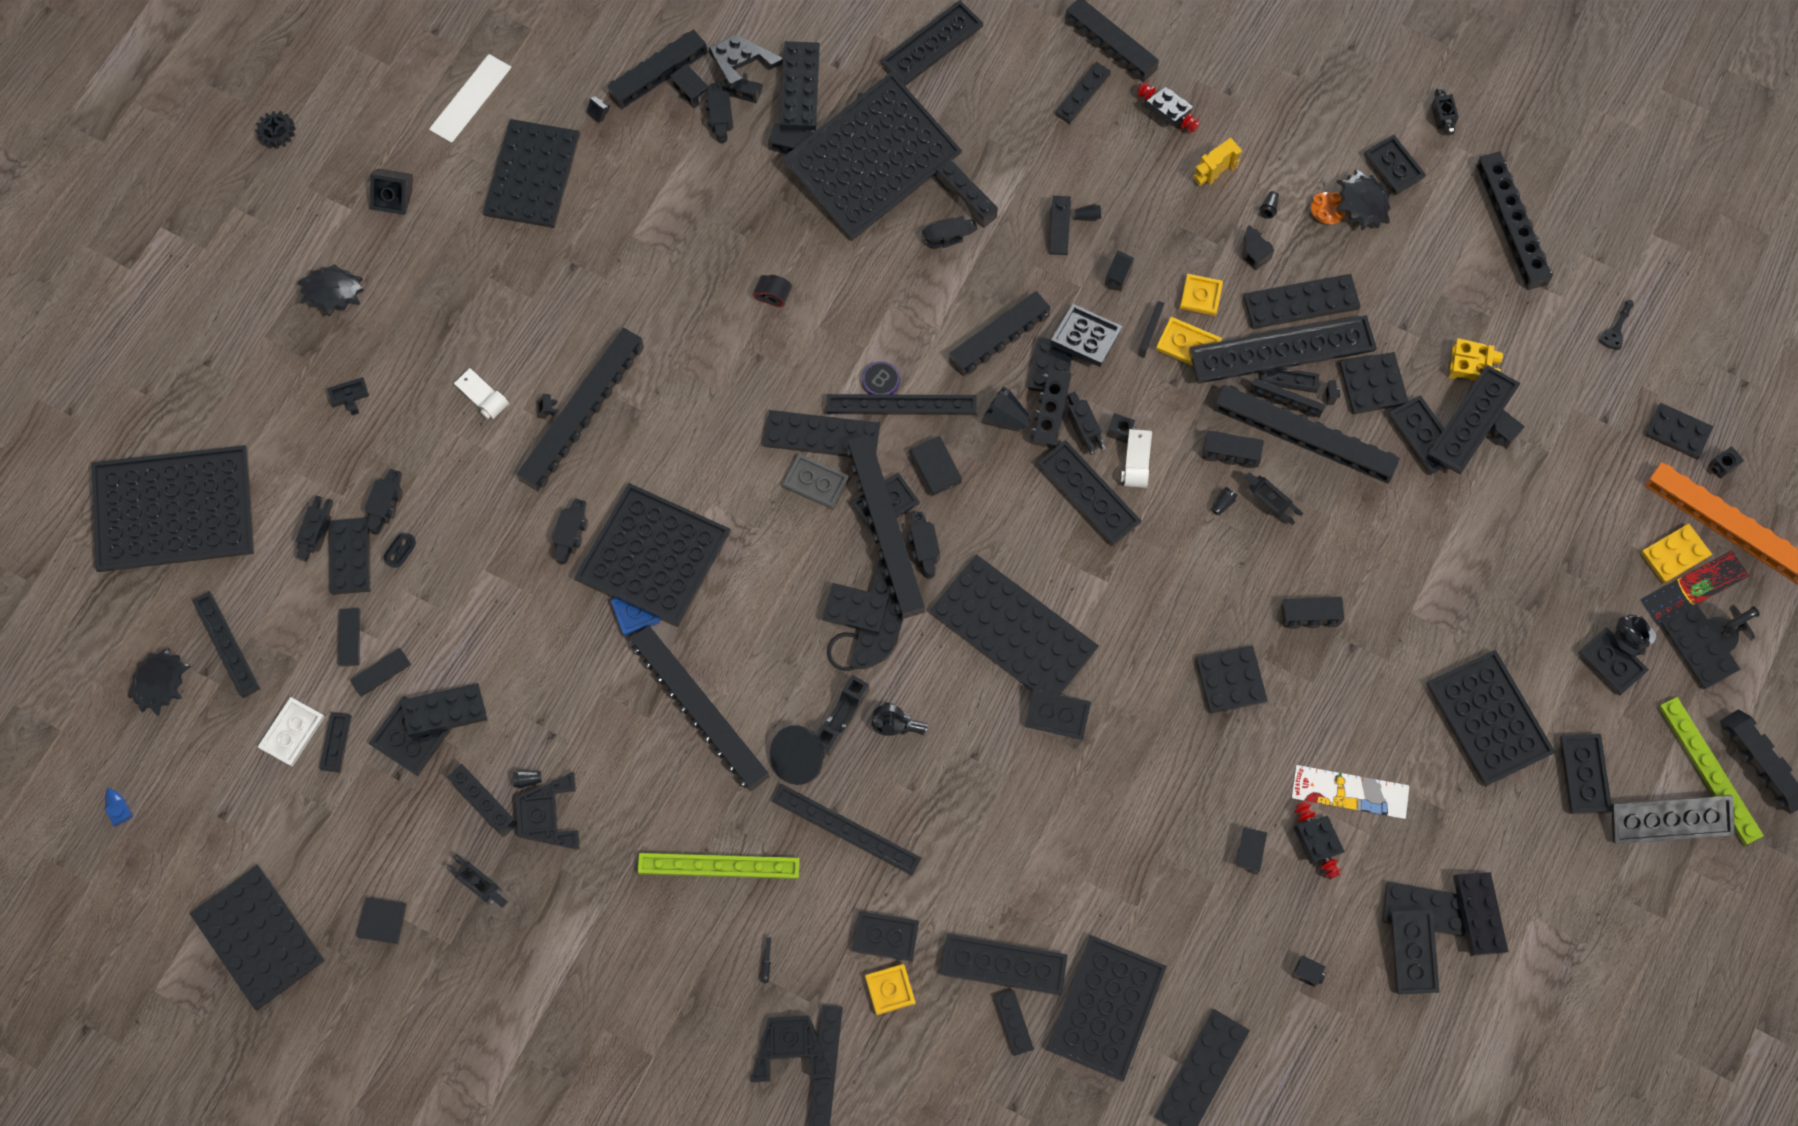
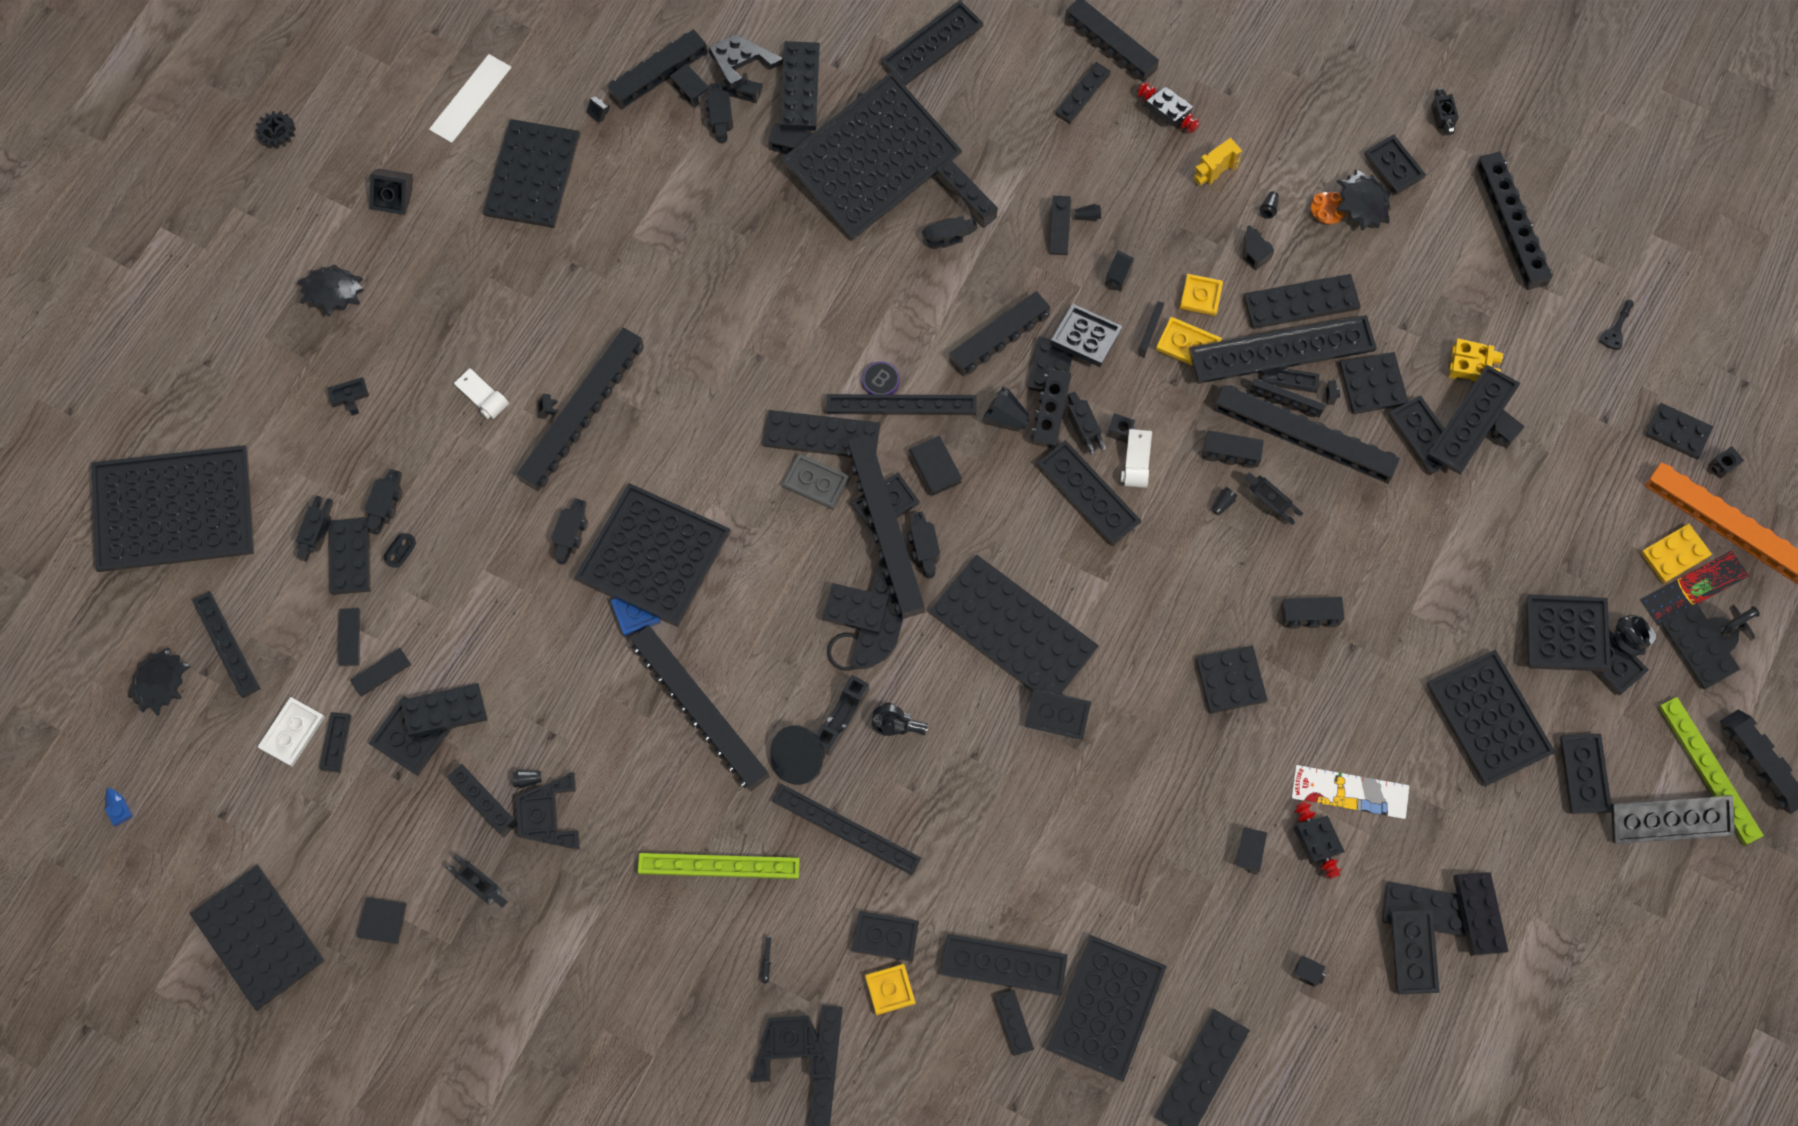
(772, 290): black piece -> none
(1568, 633): none -> black plate

